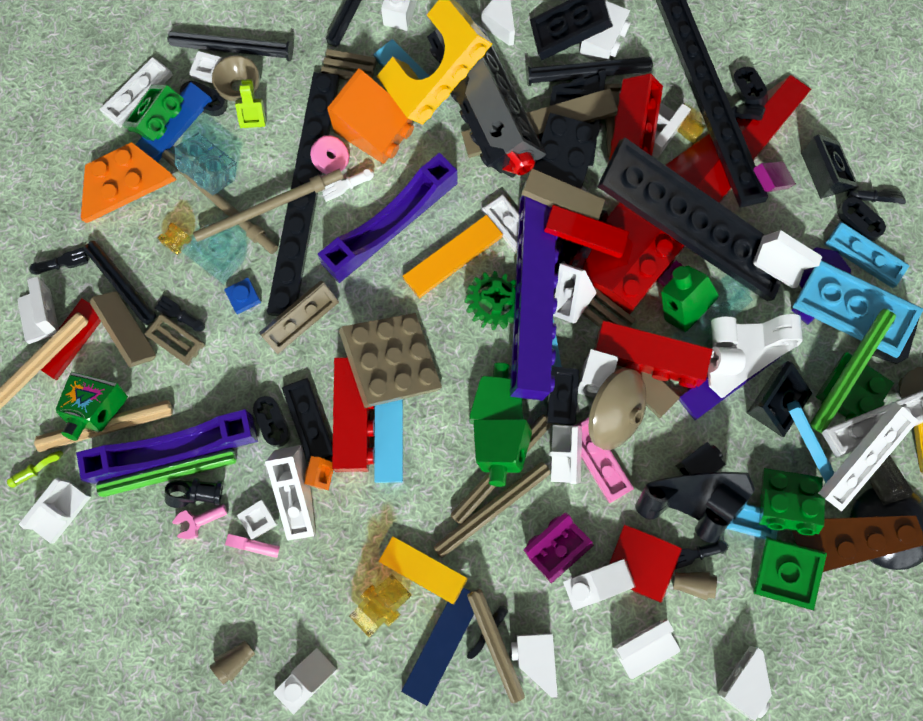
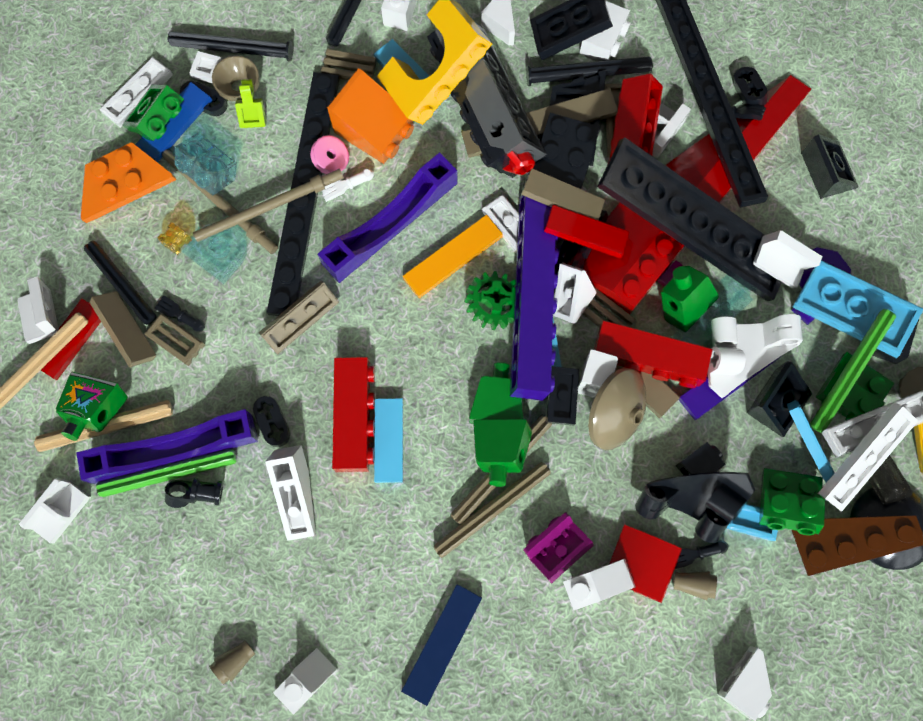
(32, 470): lime piece -> none
(69, 259): black piece -> none
(197, 521): bright pink bar -> none
(242, 296): blue plate -> none
(252, 545): bright pink bar -> none
(257, 519): white plate -> none
(308, 419): black tile -> none
(319, 473): orange plate -> none
(380, 605): clear yellow hinge -> none
(389, 359): dark tan plate -> none
(423, 570): yellow tile -> none
(496, 646): dark tan axle -> none
(498, 617): black piece -> none
(537, 659): white slope -> none
(566, 454): white panel -> none
(603, 467): bright pink tile -> none
(647, 648): white panel -> none
(691, 129): clear yellow hose -> none
(774, 176): magenta tile -> none
(790, 573): green tile -> none
(861, 218): black beam -> none
(867, 255): medium azure tile -> none
(885, 195): black piece -> none

